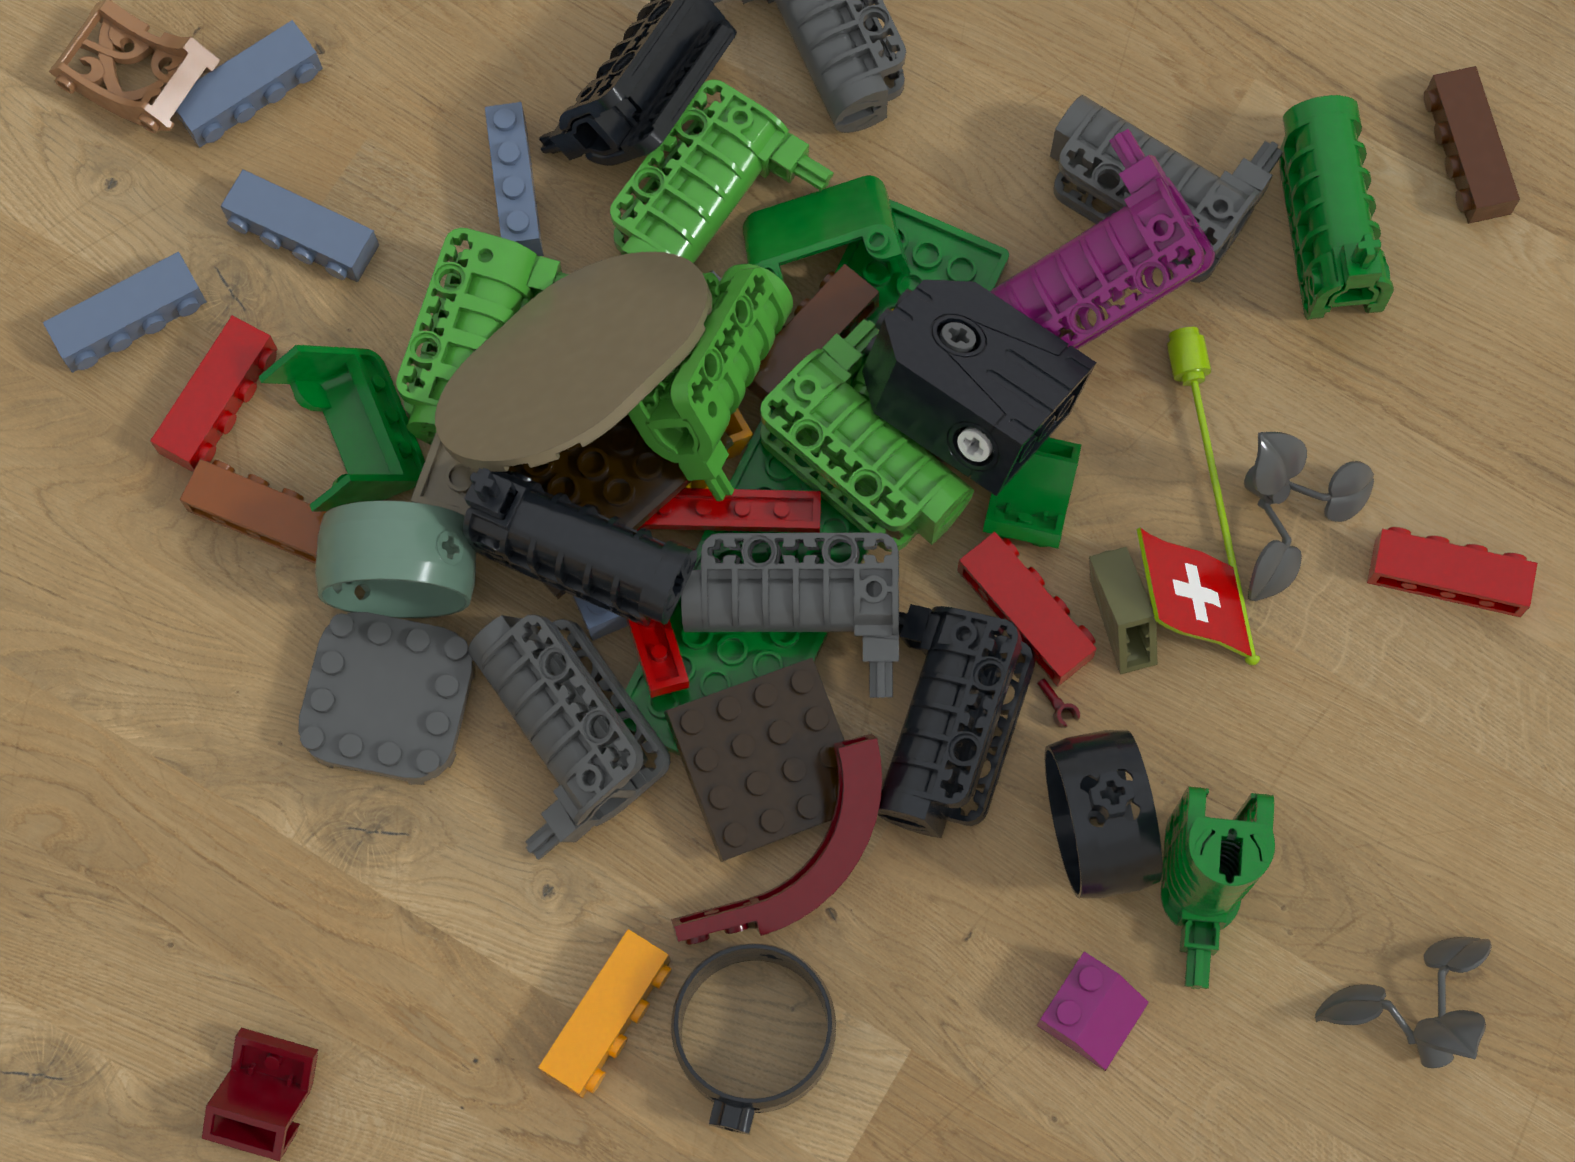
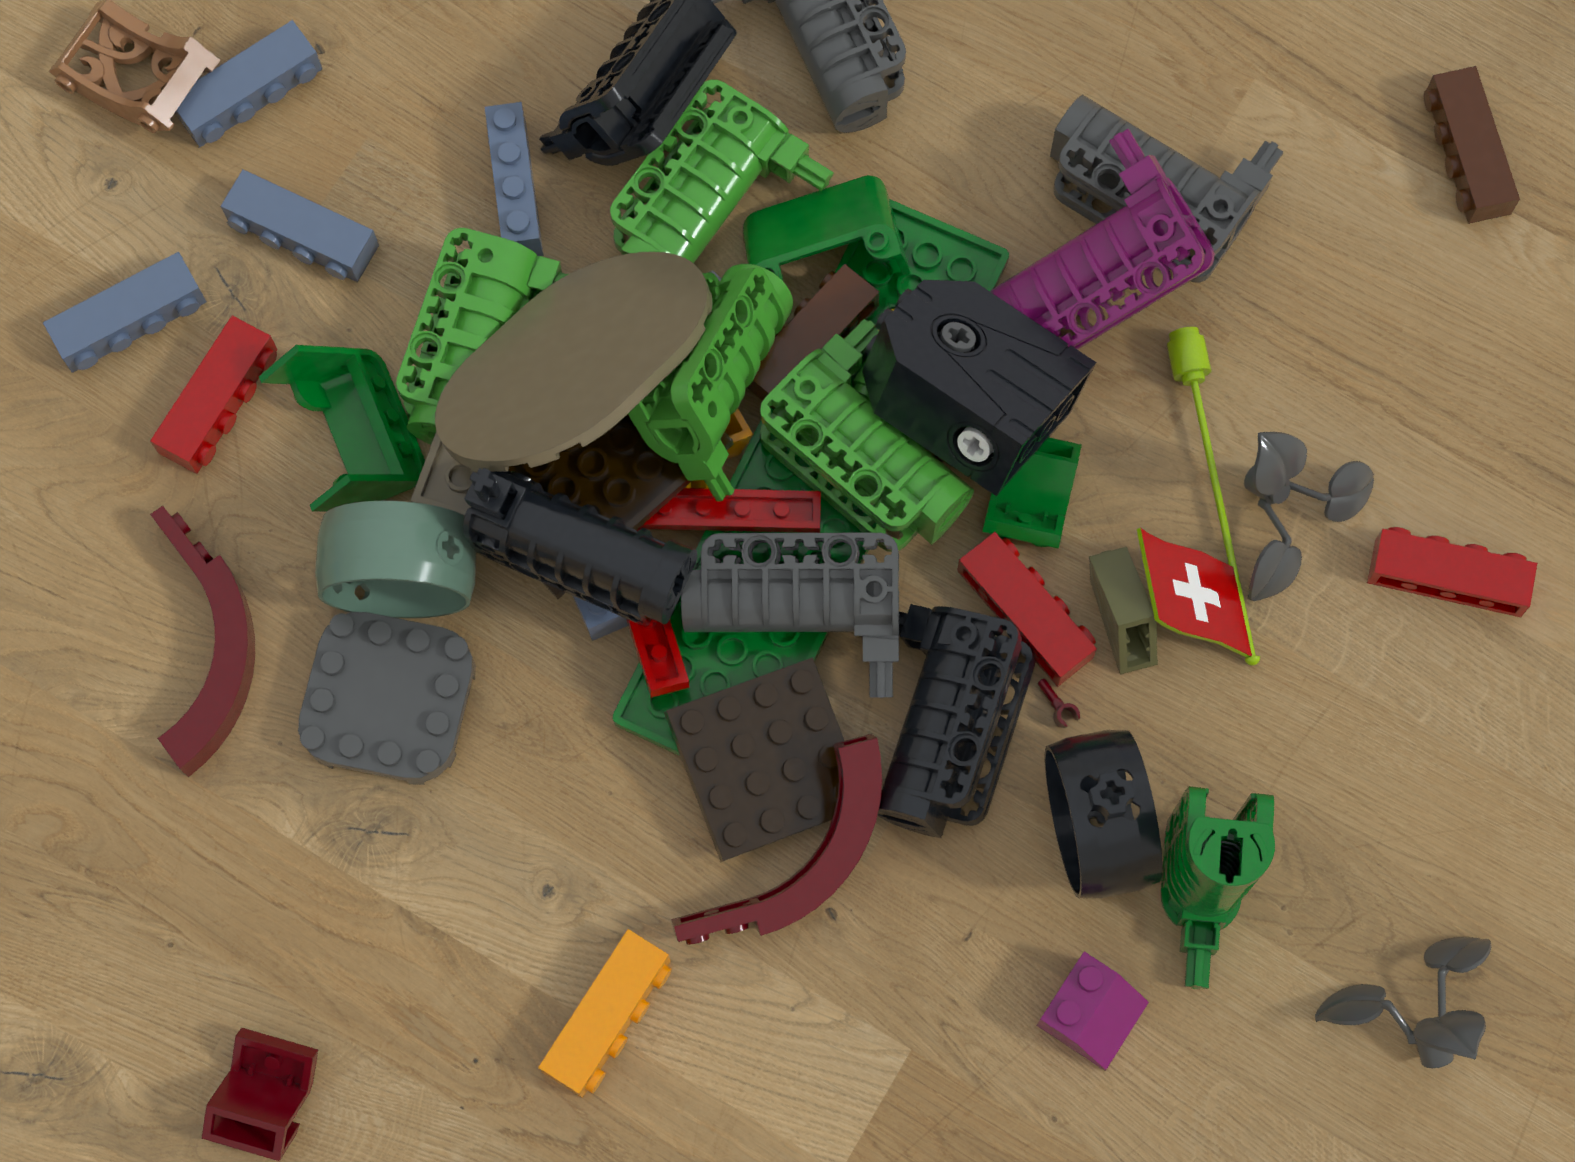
(232, 668): none -> dark red arch
(253, 508): dark orange brick -> none
(569, 722): dark grey piece -> none
(734, 1112): black cylinder -> none
(1330, 208): green piece -> none

